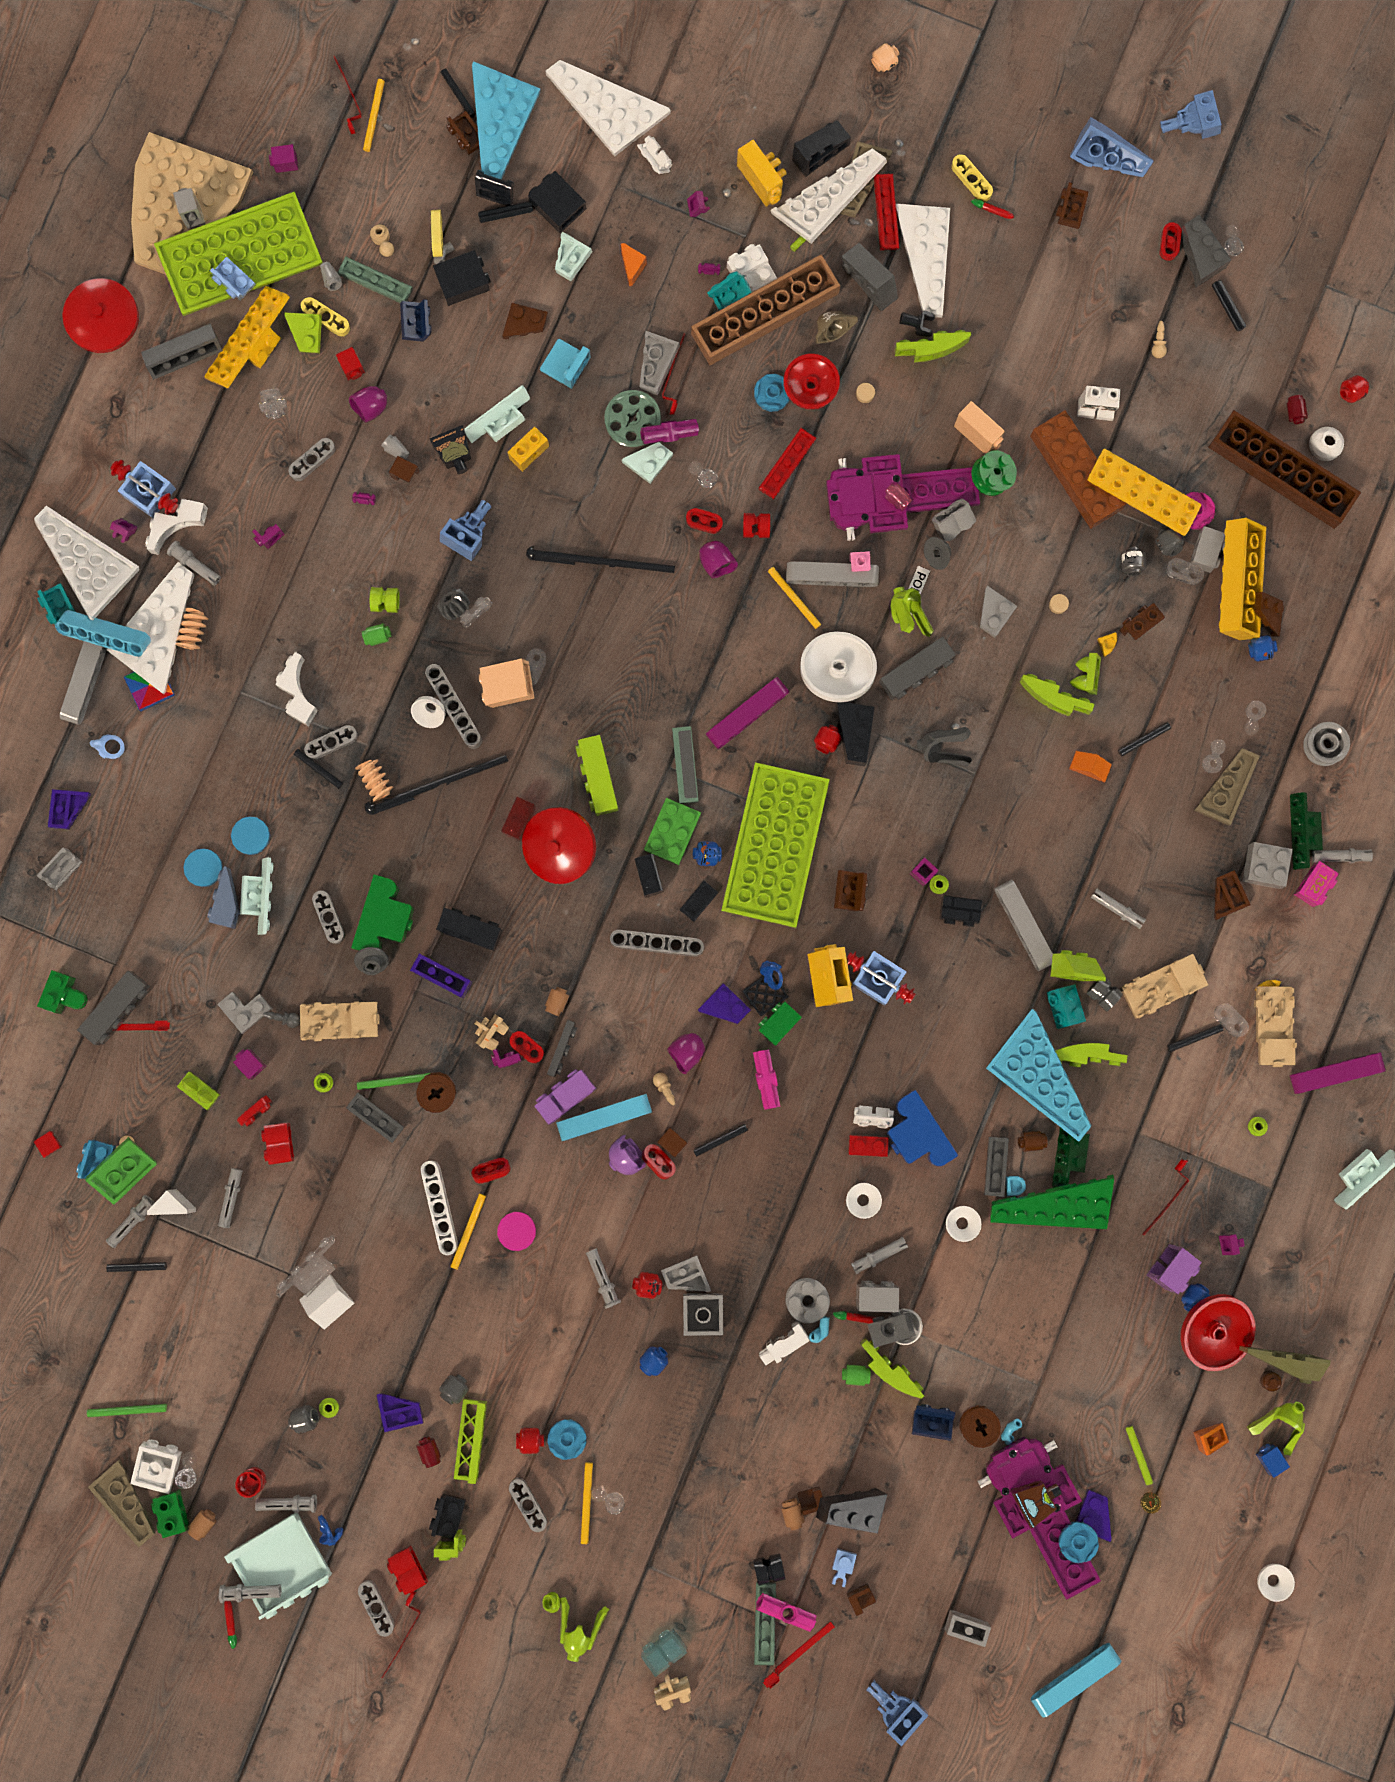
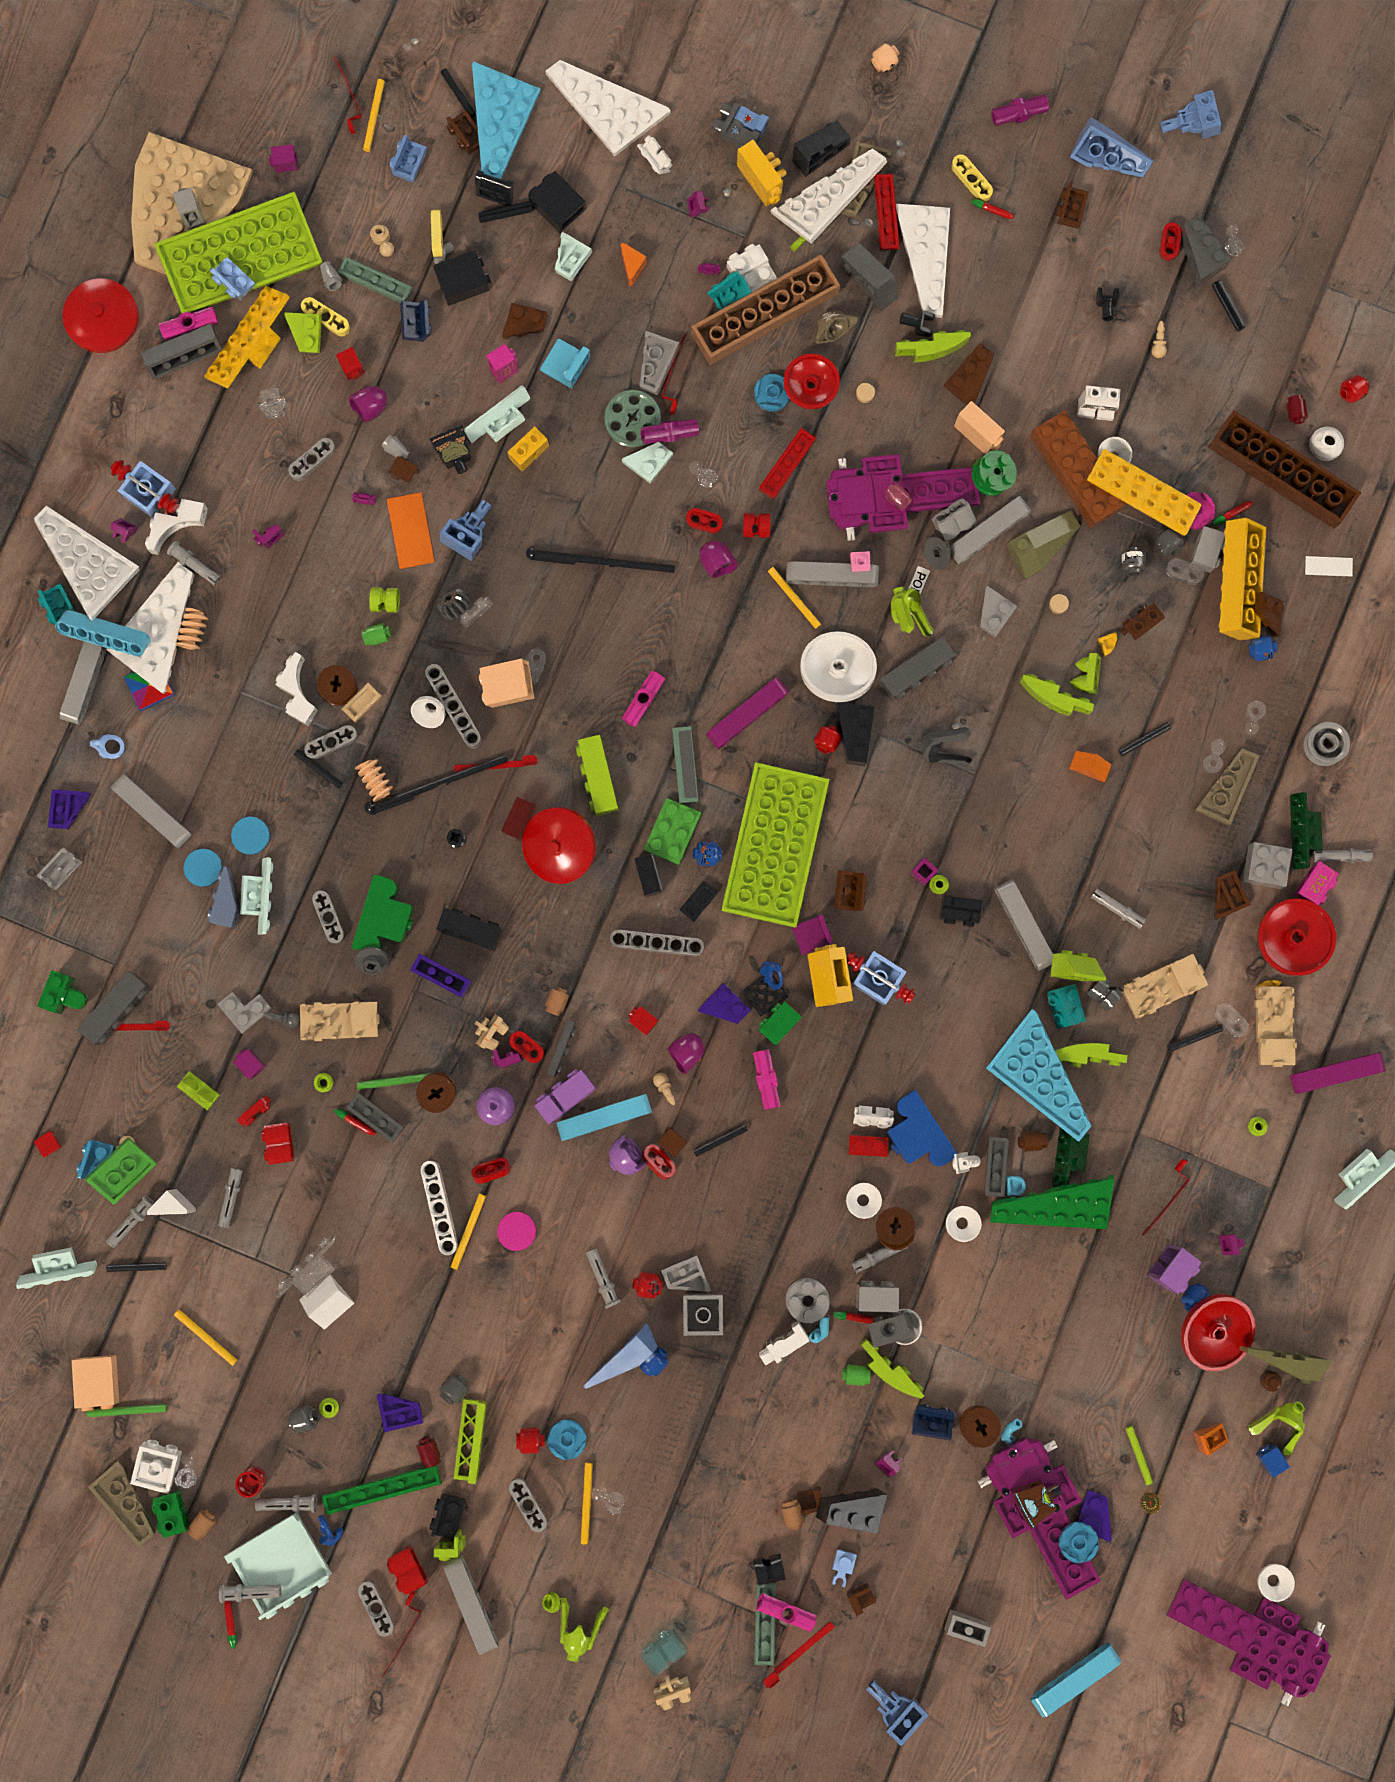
(55, 1267): none -> light aqua bracket
(95, 1382): none -> light nougat brick
(151, 811): none -> light grey beam
(176, 327): none -> dark pink piece
(205, 1337): none -> yellow bar
(329, 677): none -> reddish brown piece
(342, 1114): none -> red piece
(362, 702): none -> tan tile
(381, 1489): none -> green tile
(407, 159): none -> medium blue bracket
(410, 530): none -> orange sticker
(461, 839): none -> black bush
(470, 1605): none -> light grey beam
(495, 1106): none -> medium lavender cylinder
(502, 363): none -> dark pink brick
(527, 760): none -> red piece
(633, 1354): none -> medium blue wedge
(637, 709): none -> dark pink piece
(642, 1020): none -> red brick
(740, 125): none -> dark grey hips
(812, 935): none -> magenta piece
(886, 1223): none -> reddish brown piece
(888, 1465): none -> magenta tile
(963, 1162): none -> white hinge
(969, 377): none -> reddish brown wing
(989, 530): none -> light grey beam
(1020, 110): none -> magenta piece
(1038, 546): none -> olive wedge
(1107, 303): none -> black piece
(1118, 446): none -> white piece
(1233, 512): none -> red piece
(1265, 1643): none -> magenta piece
(1296, 937): none -> red dish
(1328, 566): none -> white sticker

